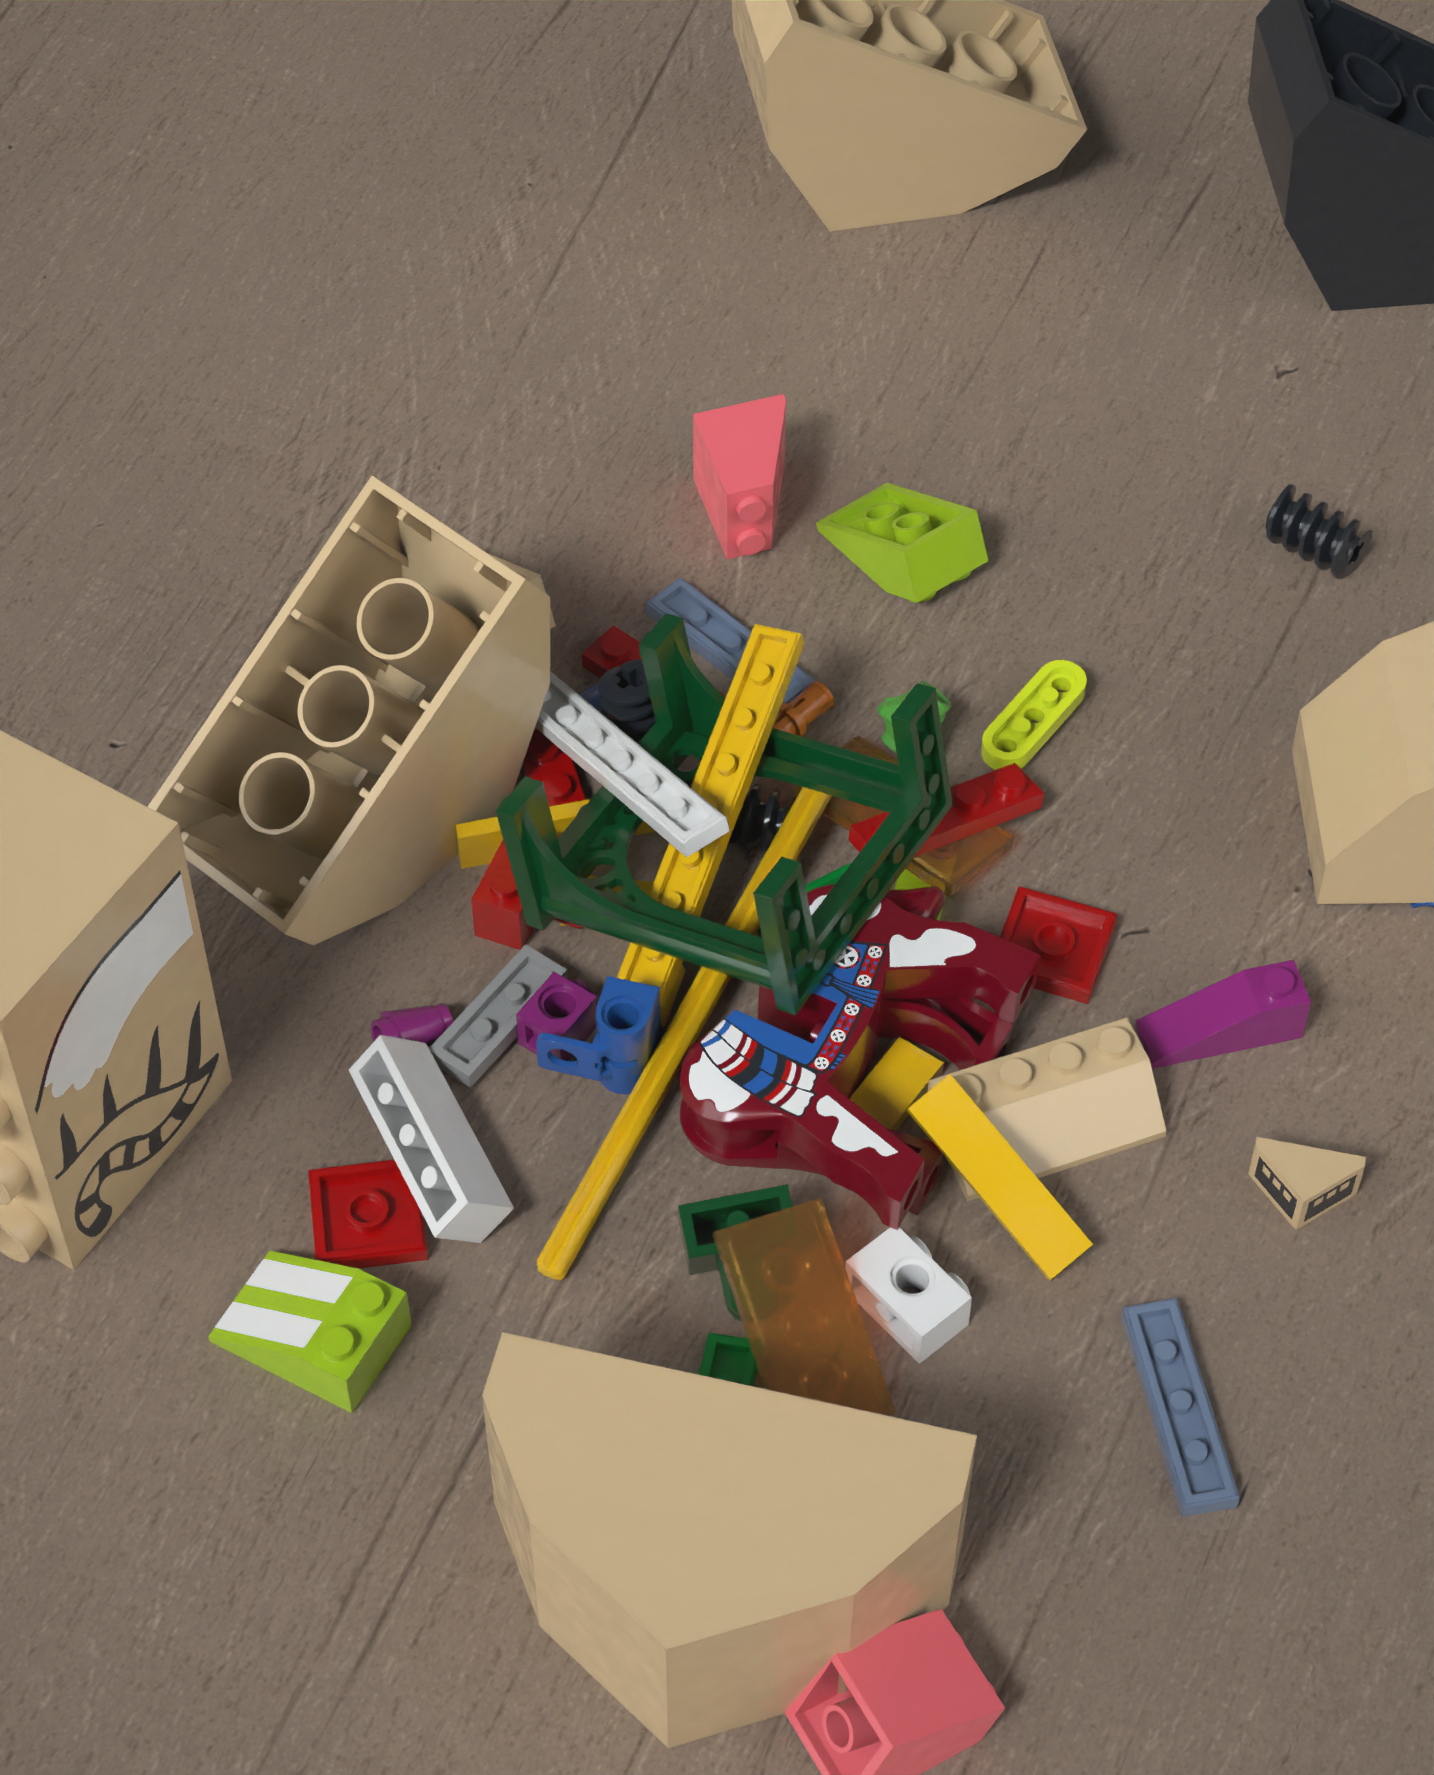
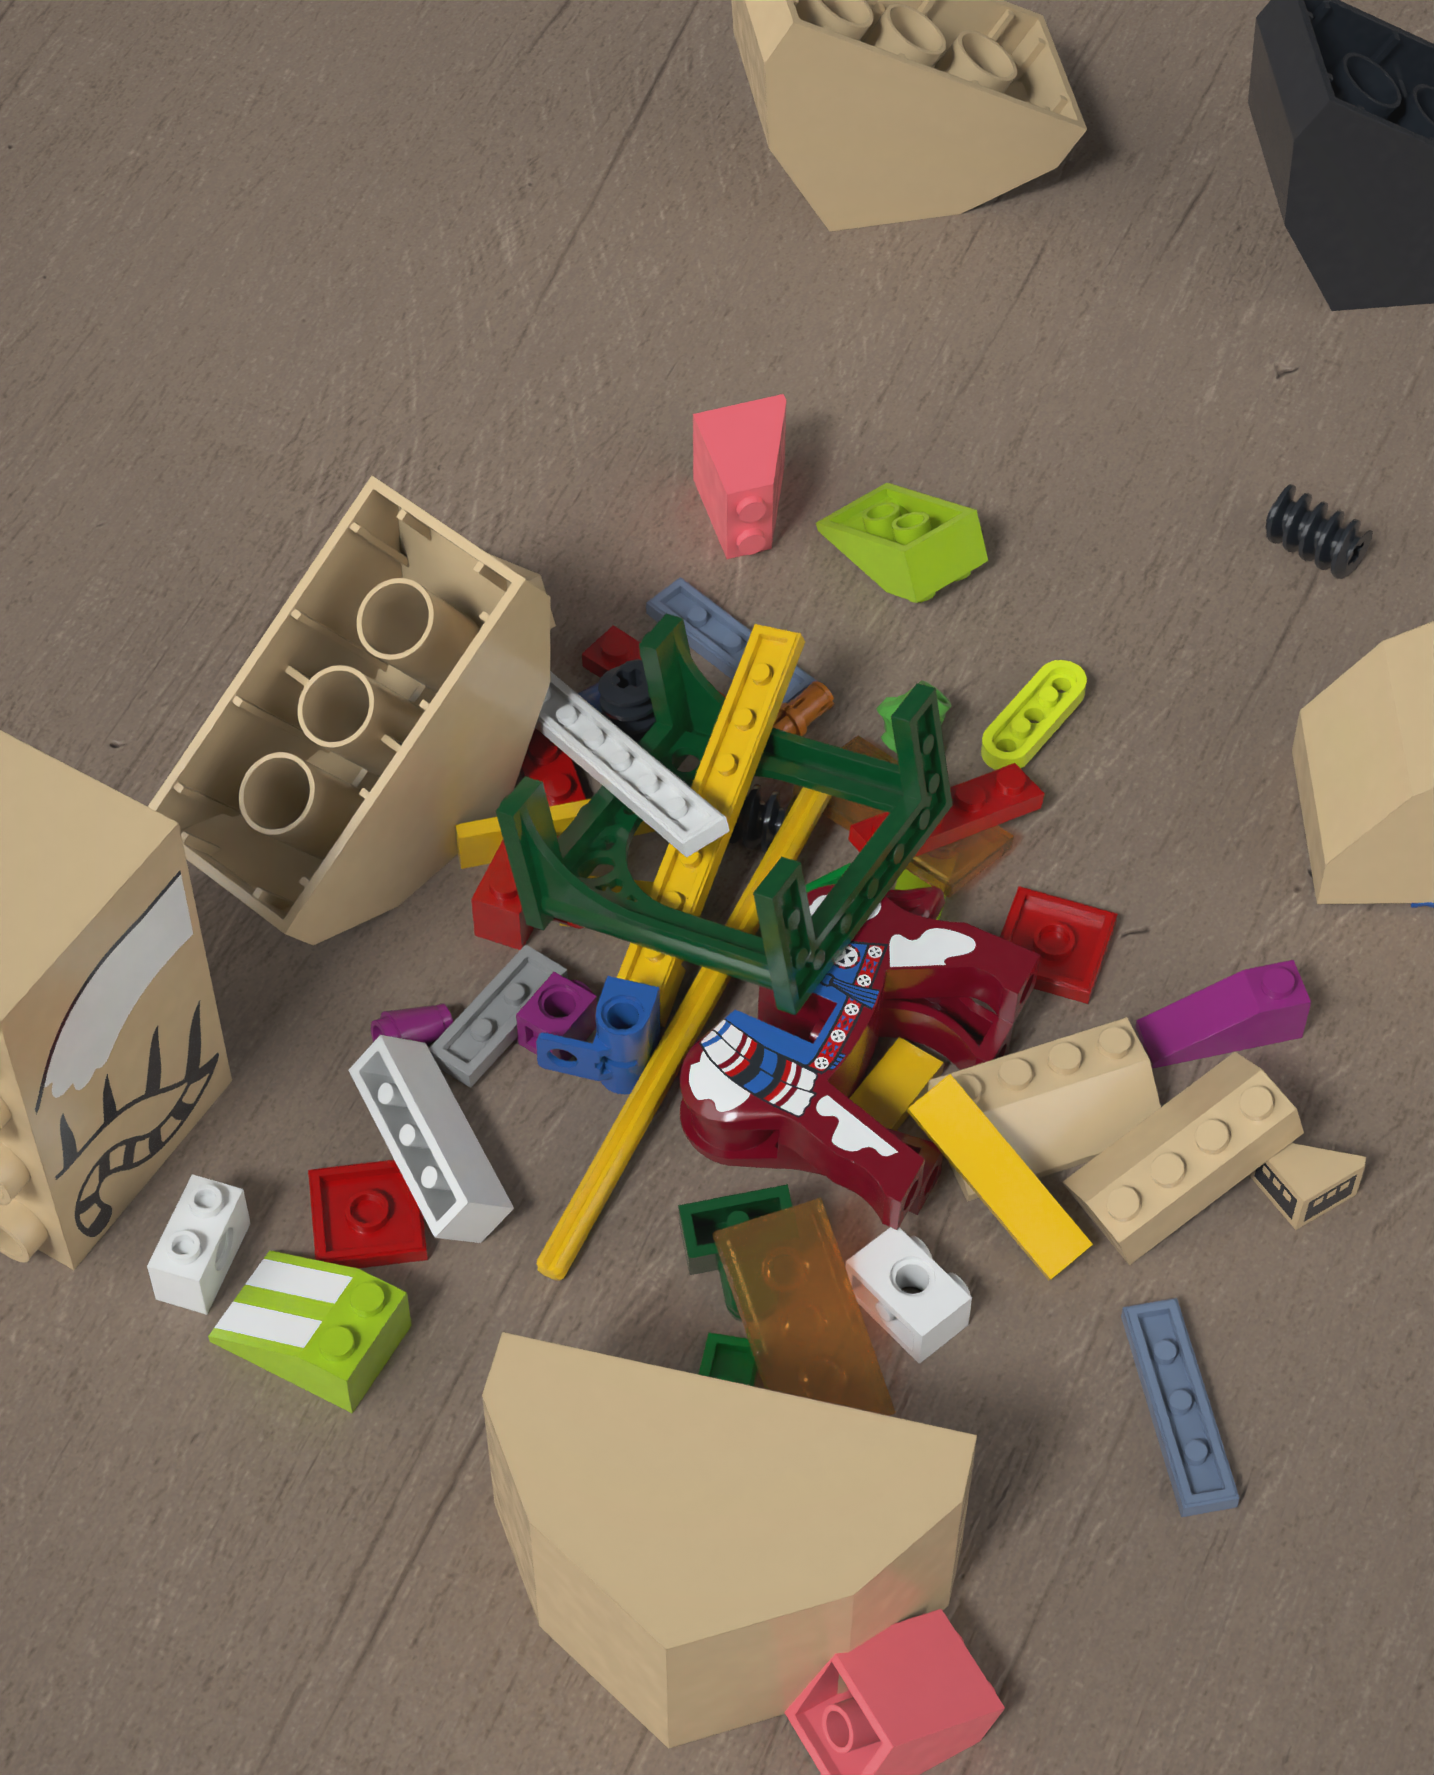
(199, 1244): none -> white brick
(1185, 1156): none -> tan slope

